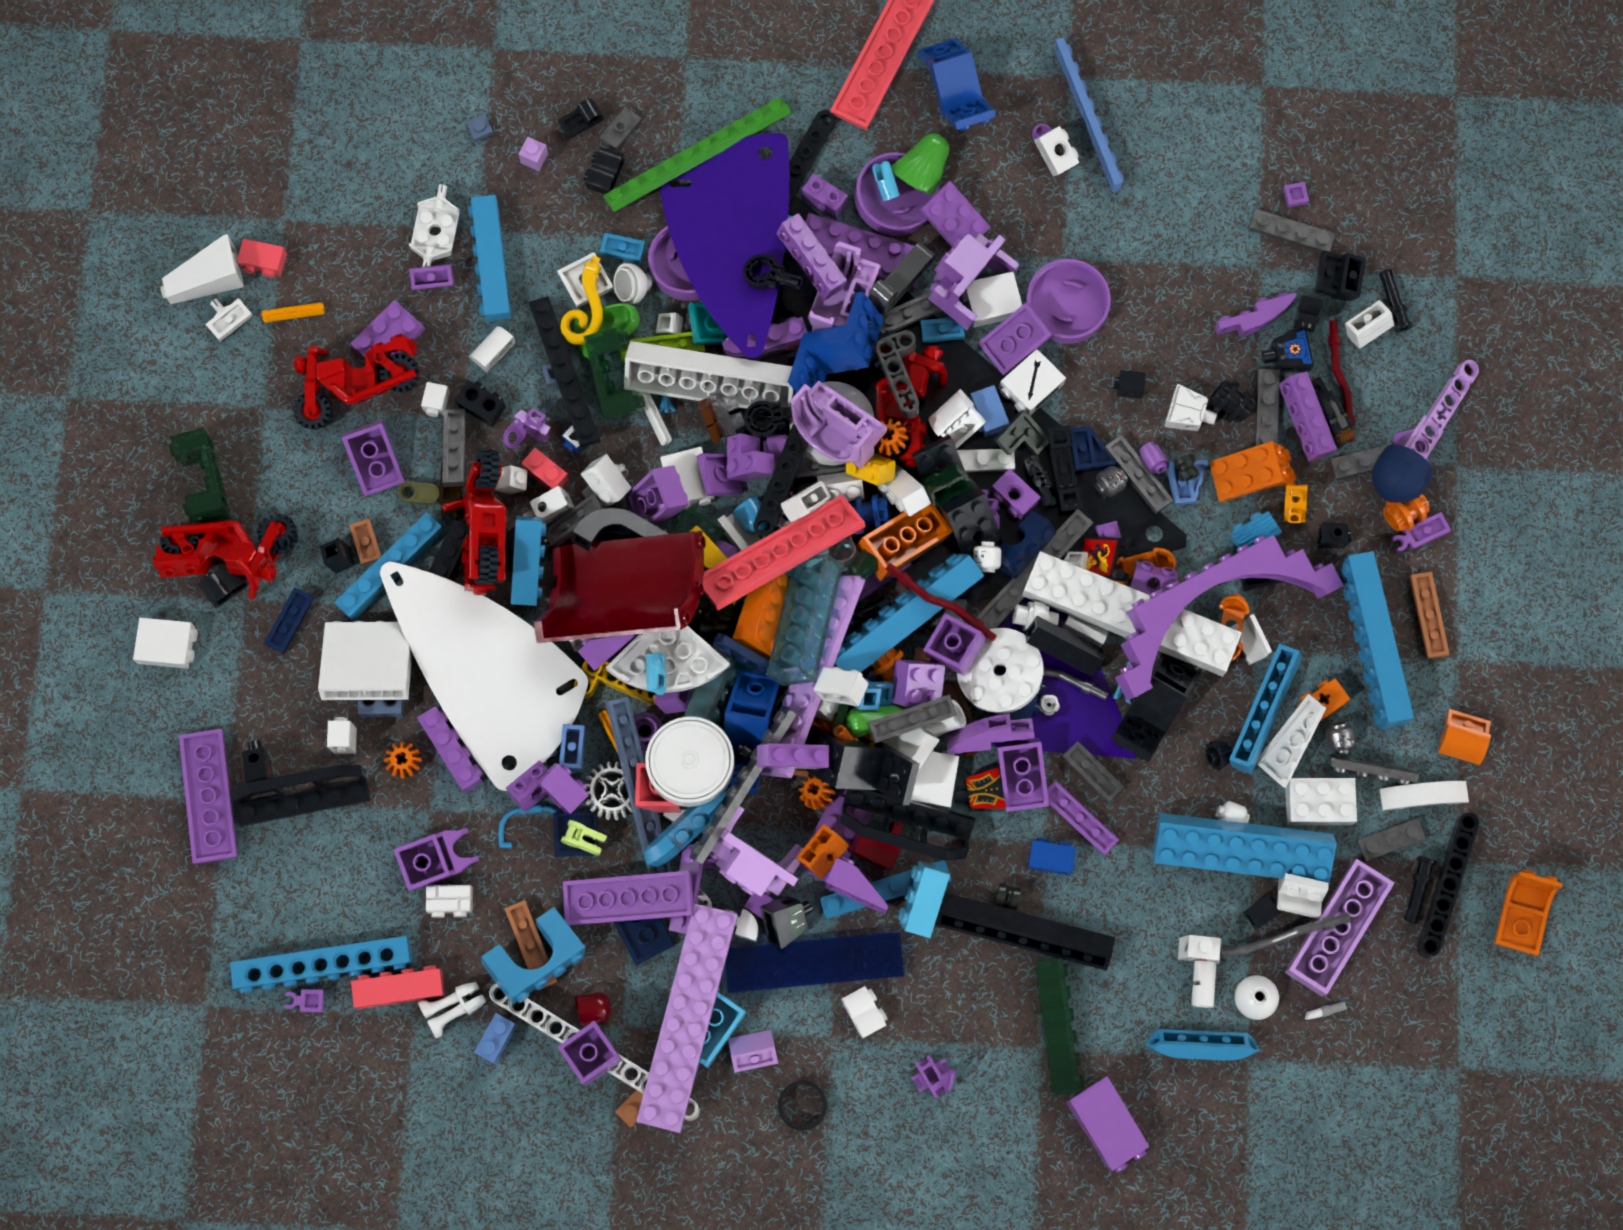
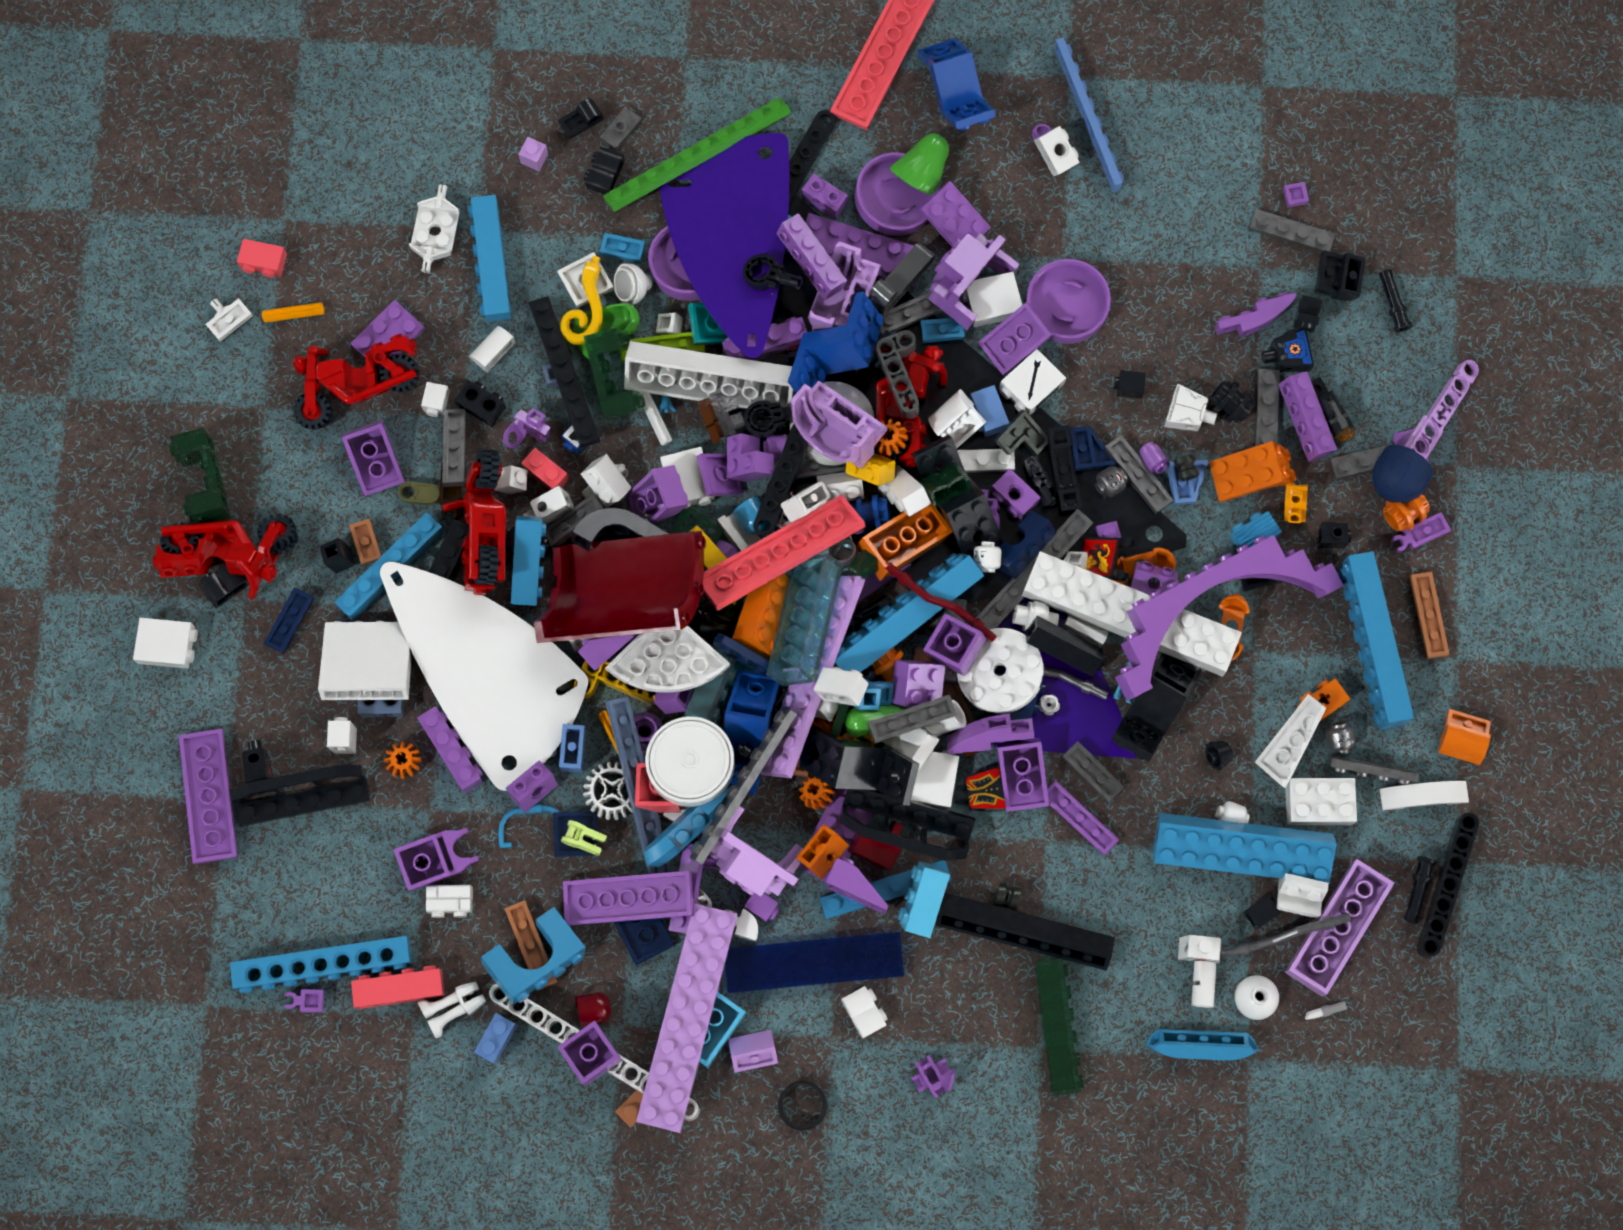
(204, 274): white slope -> none
(431, 277): medium lavender slope -> none
(479, 127): sand blue plate -> none
(562, 788): medium lavender brick -> none
(656, 673): medium azure hinge -> none
(785, 920): black torso -> none
(792, 756): medium lavender brick -> none
(843, 731): orange piece -> none
(885, 180): medium azure hinge -> none
(1051, 857): blue brick -> none
(1108, 1125): medium lavender slope -> none
(1253, 640): white panel -> none
(1265, 709): dark azure brick -> none
(1334, 342): dark red bar -> none
(1369, 324): white brick -> none
(1391, 839): flat silver plate -> none
(1525, 911): orange bracket -> none

